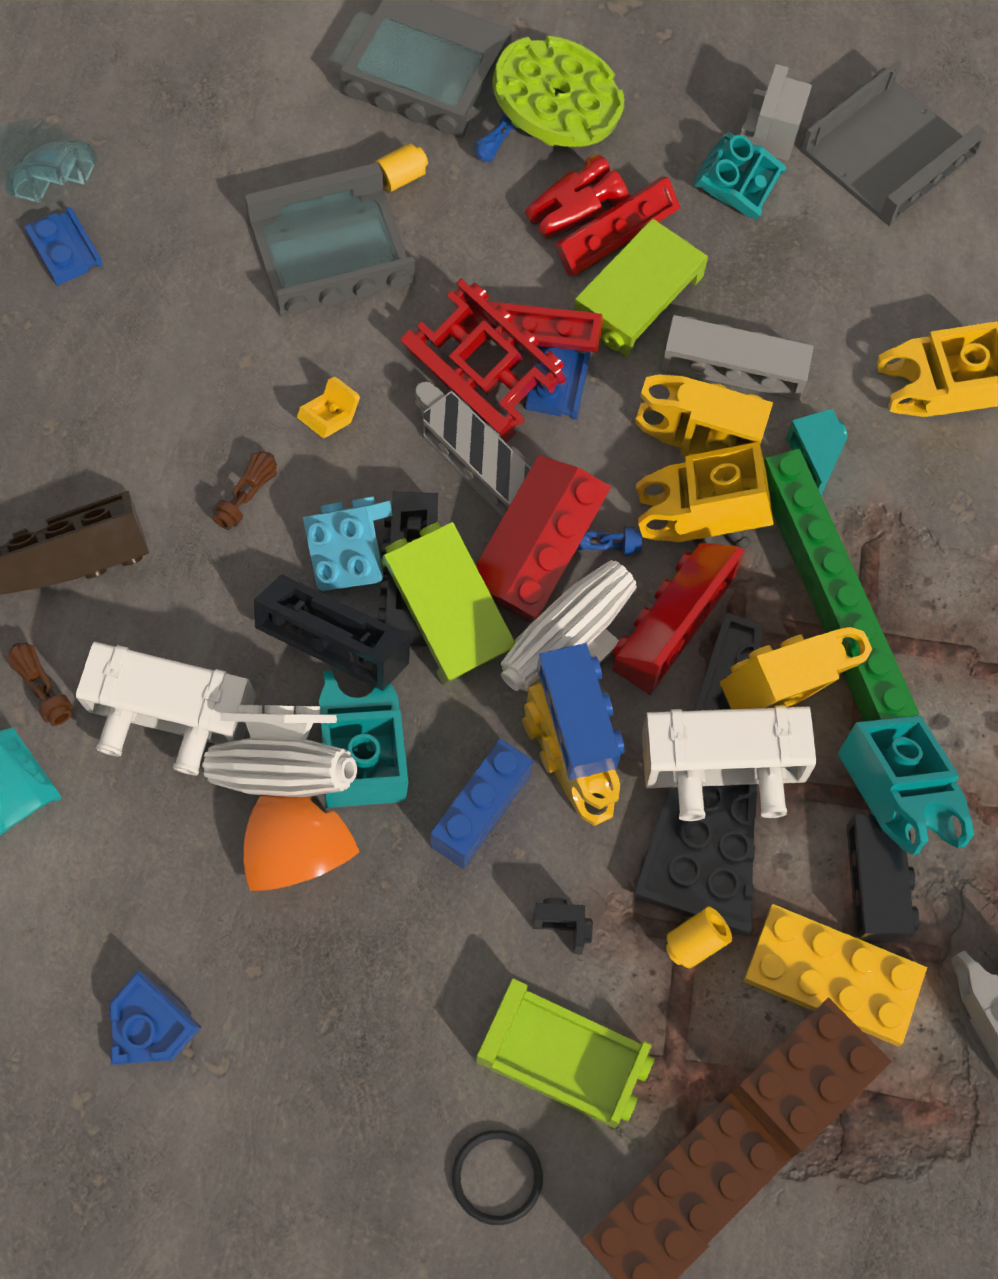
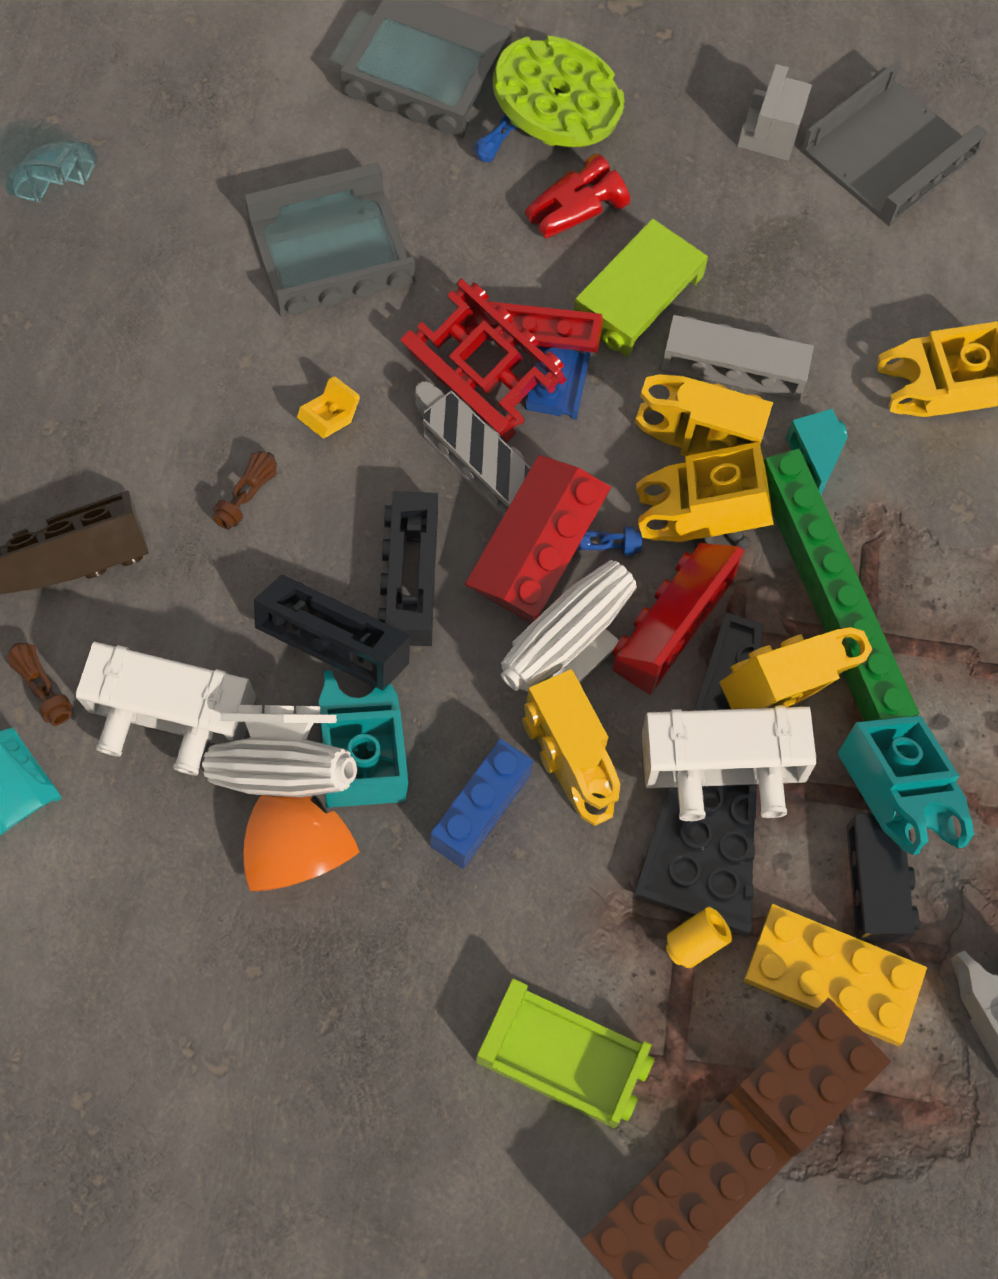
(63, 246): blue plate -> none
(148, 1023): blue plate -> none
(345, 543): medium azure bracket -> none
(402, 166): yellow brick -> none
(448, 600): lime panel -> none
(537, 1186): black tyre -> none
(558, 915): black bracket -> none
(580, 711): blue brick -> none
(616, 226): red plate -> none
(739, 174): teal slope -> none

